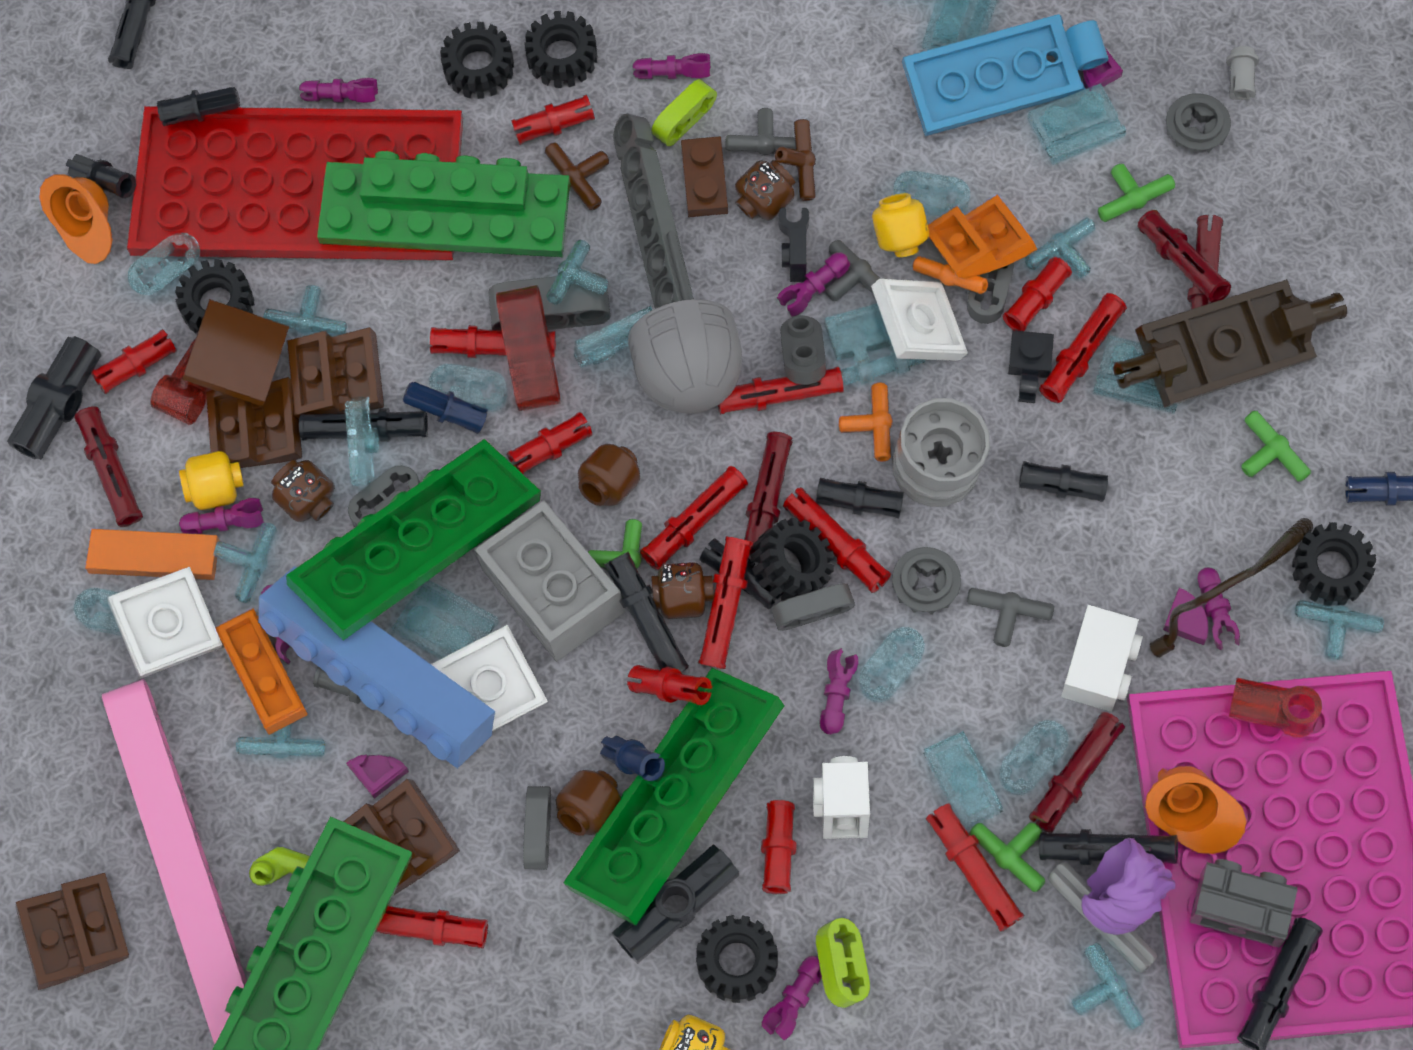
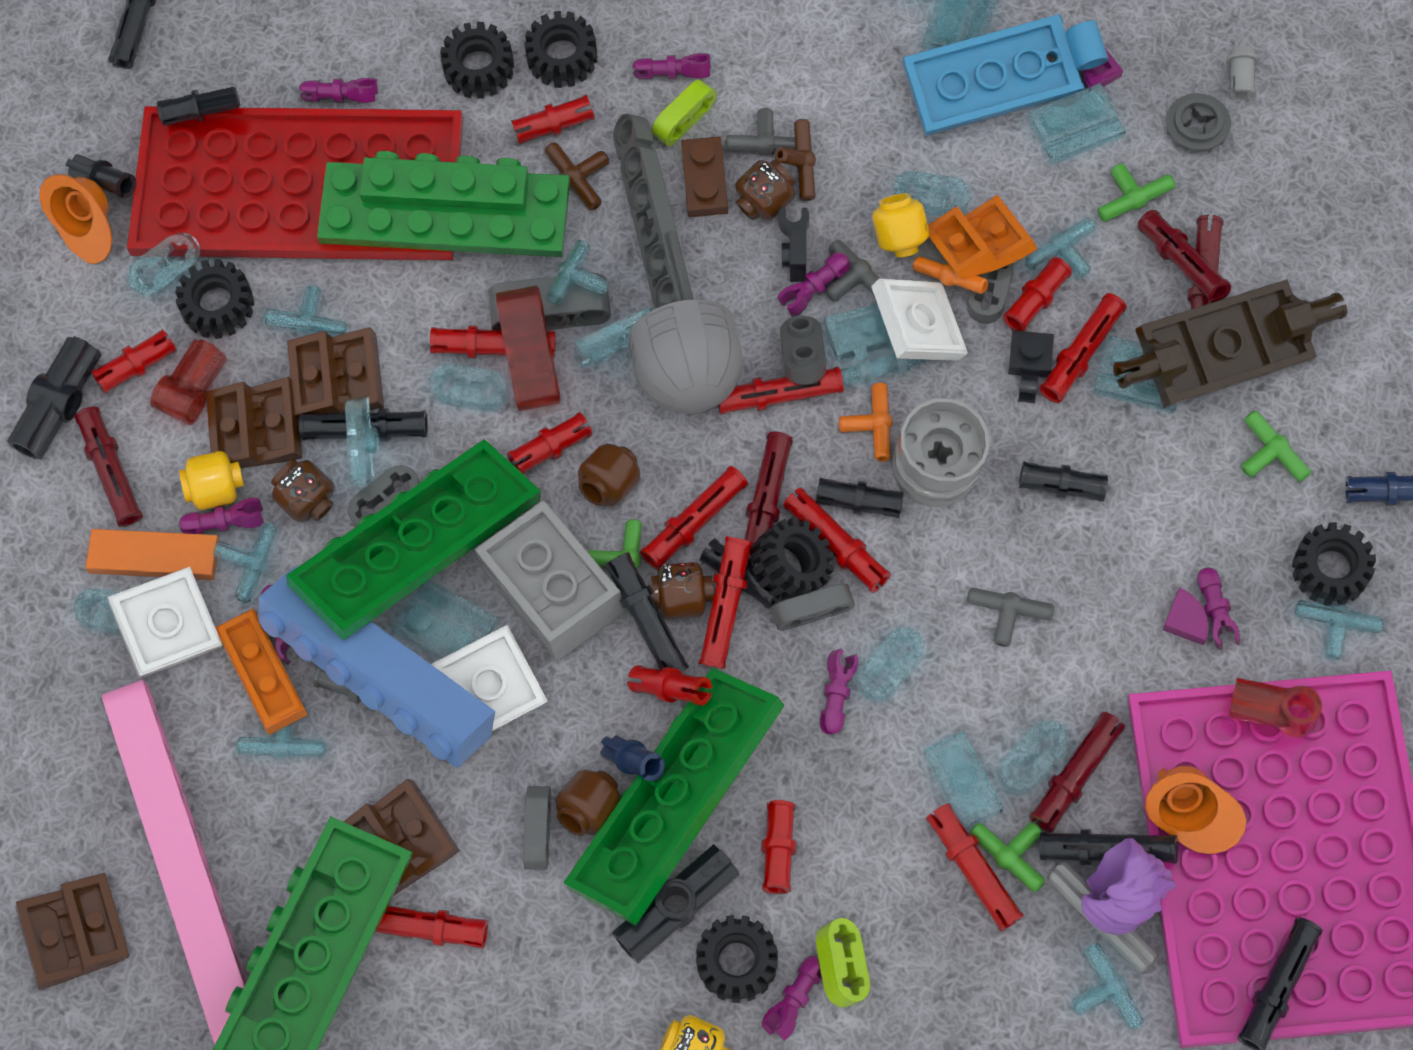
(236, 353): reddish brown slope -> none
(276, 865): lime arm -> none
(377, 772): magenta tile -> none
(445, 406): dark blue axle -> none
(843, 798): white brick -> none
(928, 562): dark grey gear -> none
(1101, 657): white brick -> none
(1244, 903): dark grey brick -> none
(1282, 546): dark brown piece -> none

